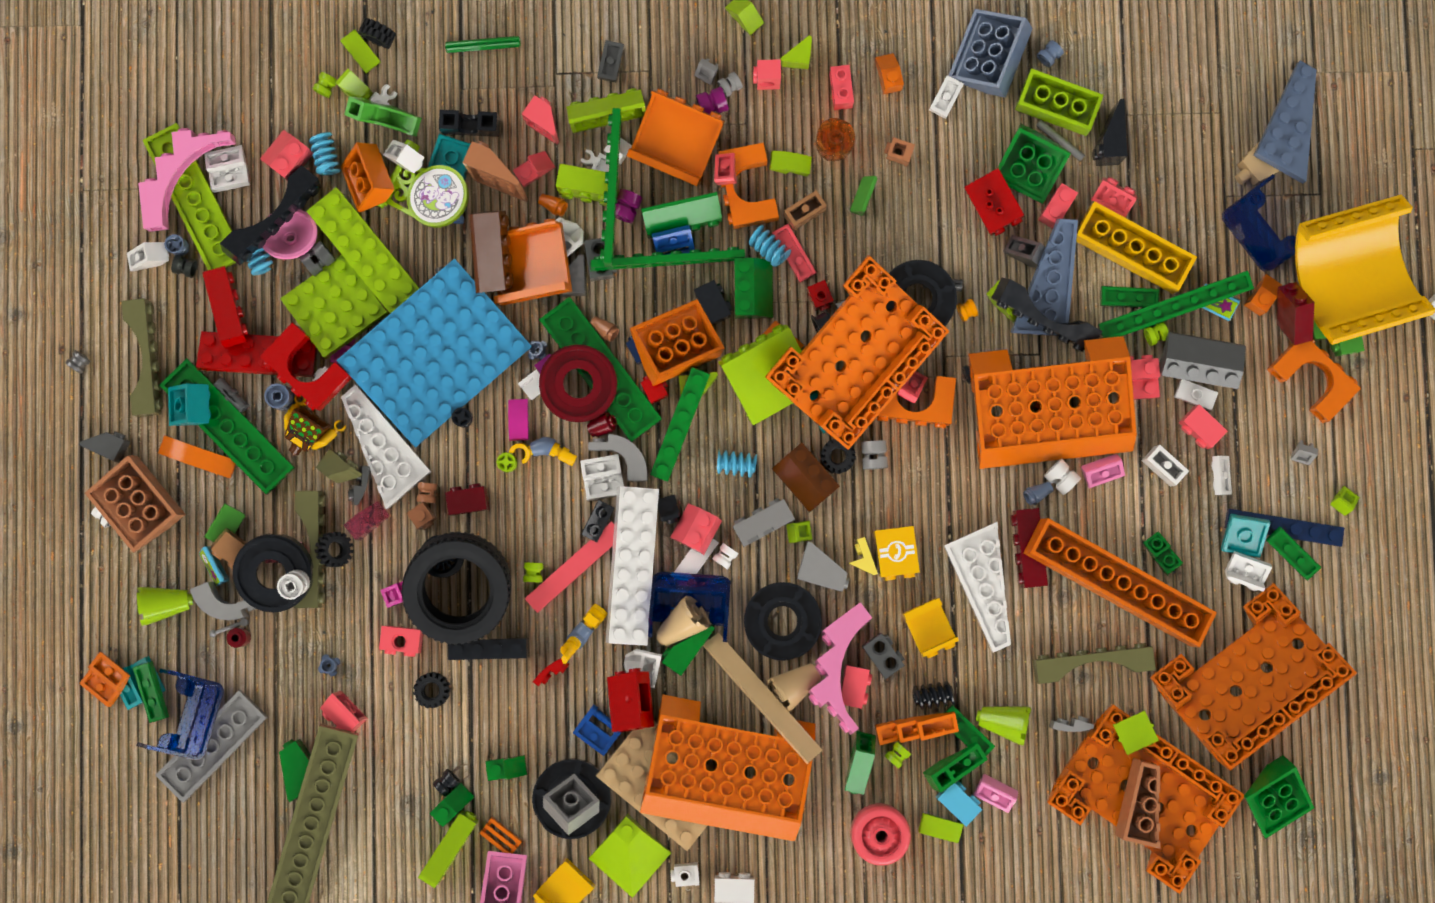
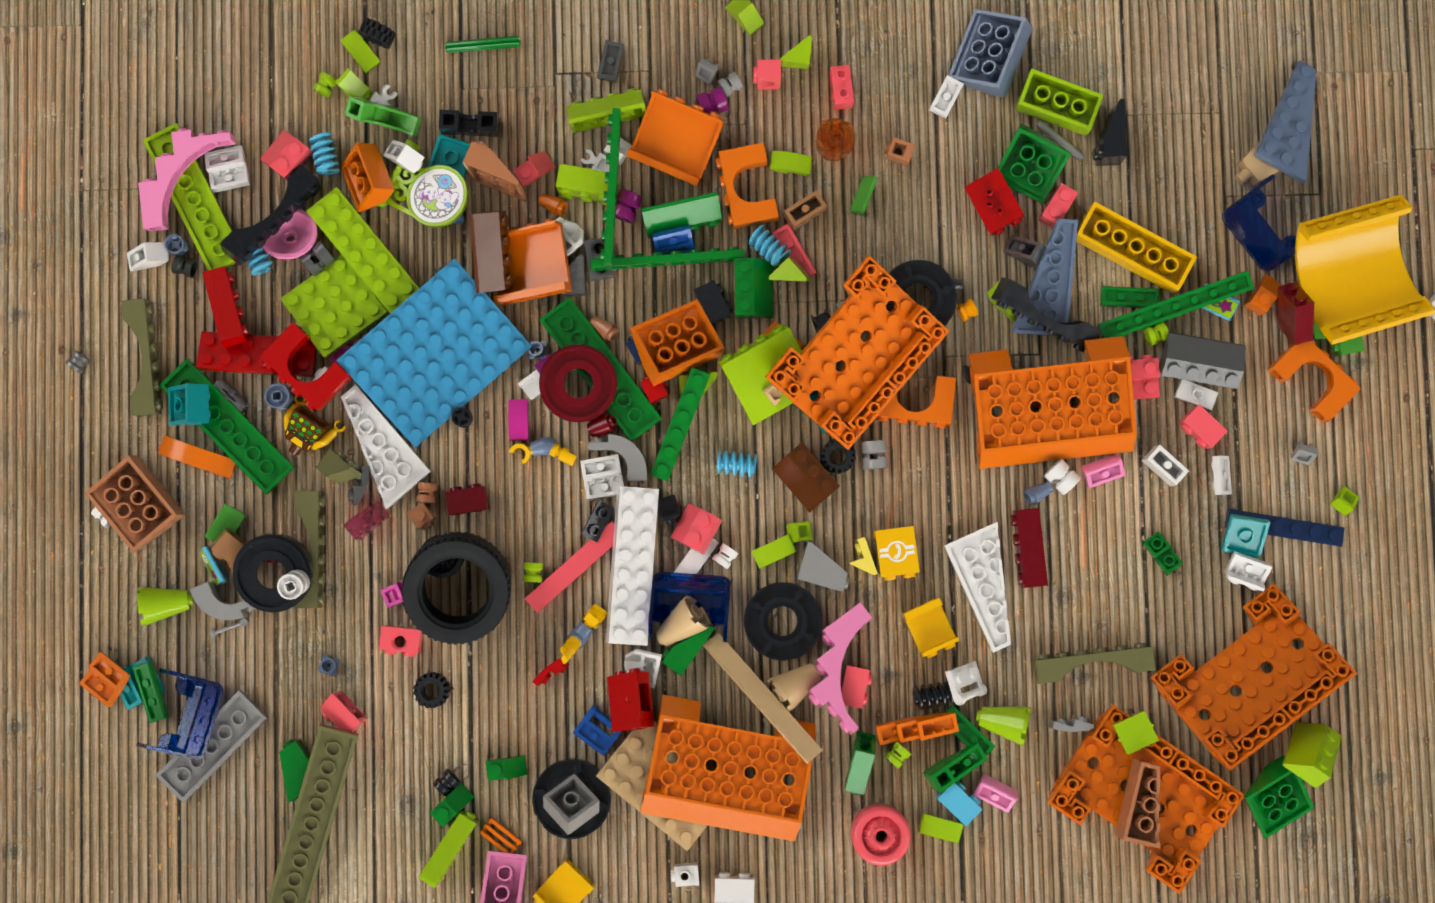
(107, 445): dark grey slope -> none
(244, 637): dark red brick -> none
(323, 549): black tyre -> none
(490, 649): black arch -> none
(504, 460): lime wheel -> none
(541, 118): coral slope -> none
(629, 855): lime slope -> none
(725, 169): coral slope -> none
(763, 522): light grey wedge -> none
(773, 394): none -> tan tile
(774, 551): none -> lime slope
(790, 271): none -> lime slope
(820, 296): red brick -> none
(879, 658): dark grey brick -> none
(889, 73): orange slope -> none
(913, 387): coral slope -> none
(964, 676): none -> white plate
(1050, 53): sand blue wheel -> none
(1114, 196): coral bracket -> none
(1120, 582): orange brick -> none
(1293, 553): green tile -> none
(1312, 752): none -> lime slope

